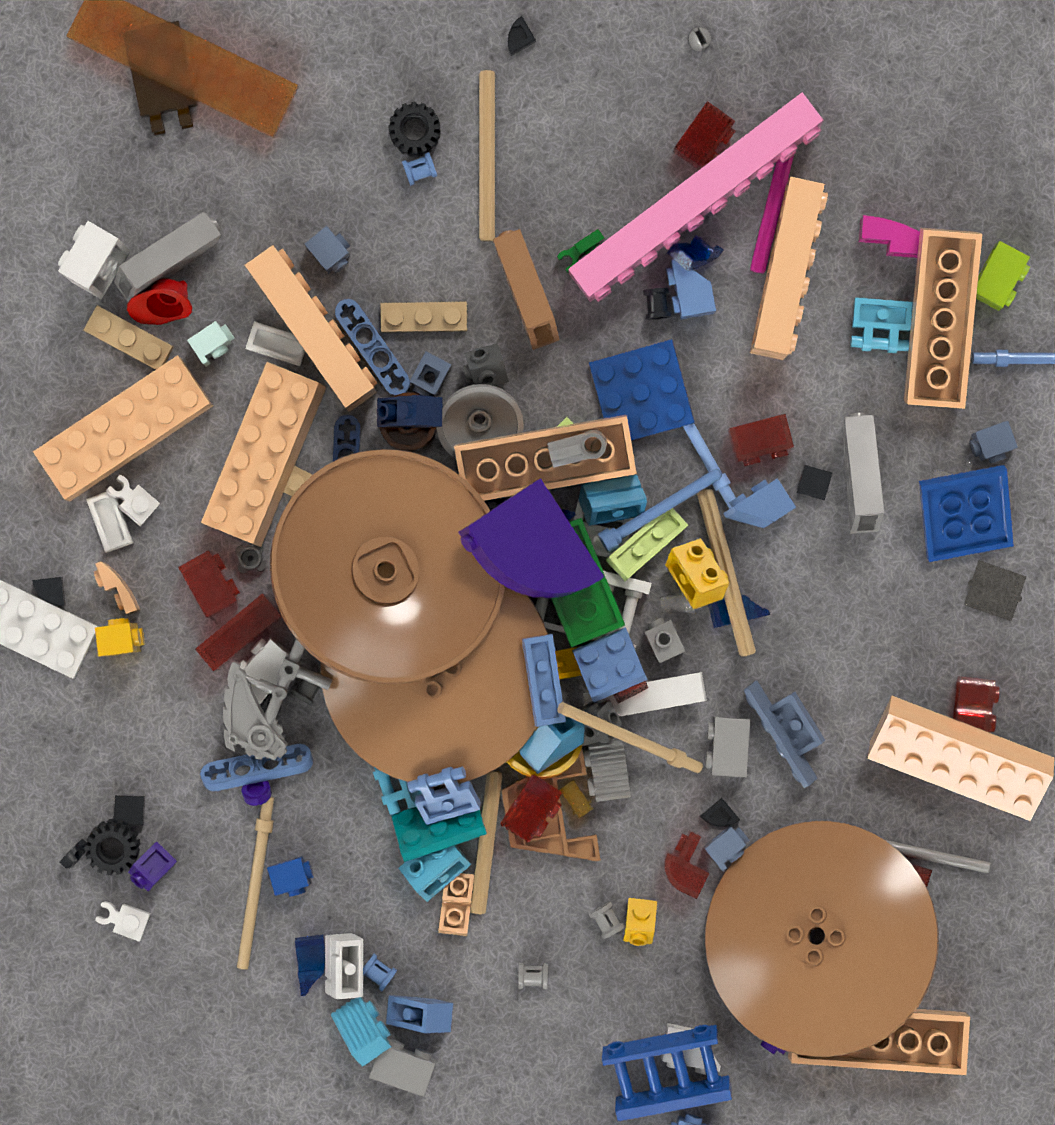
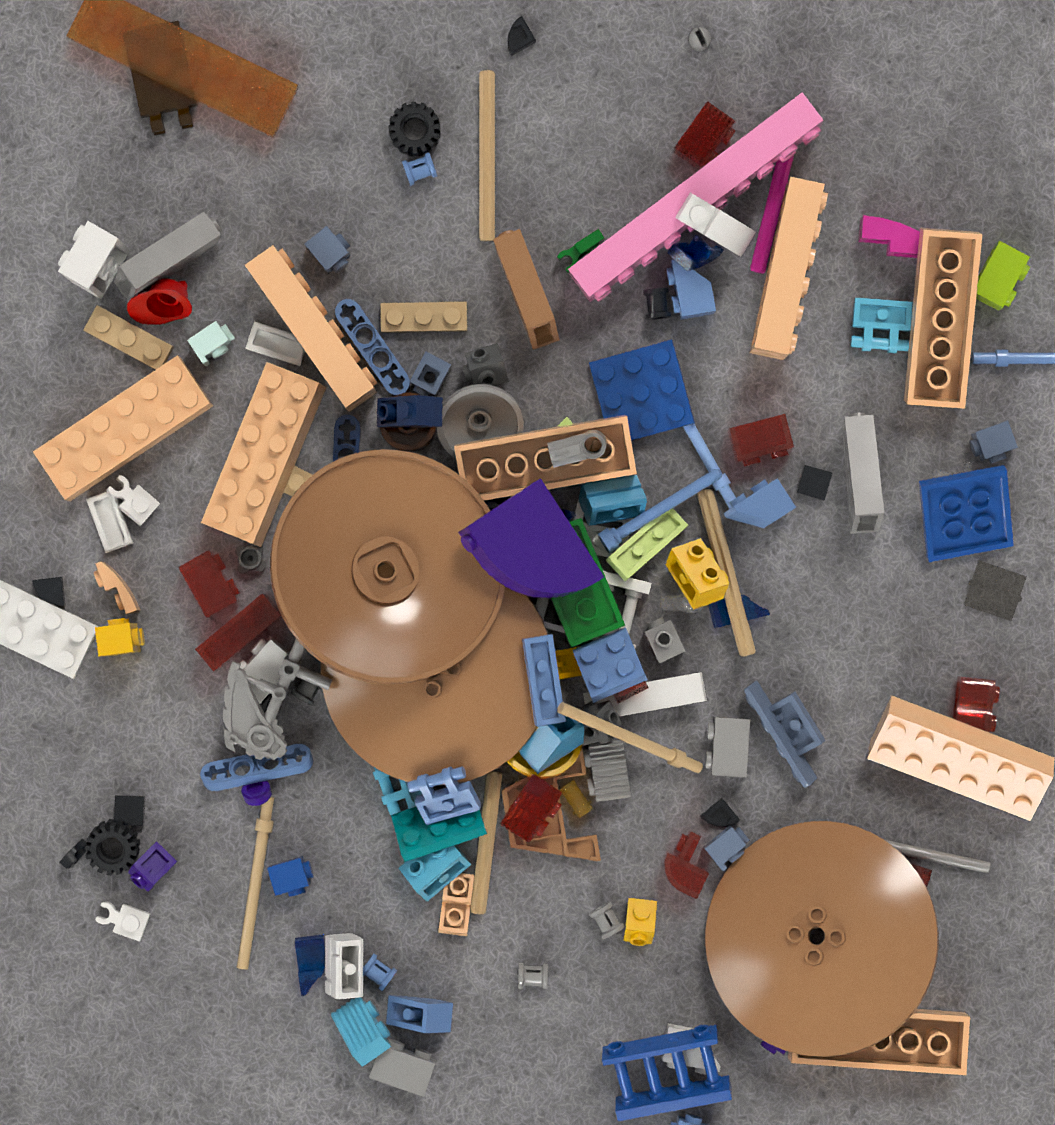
(715, 224): none -> white arch

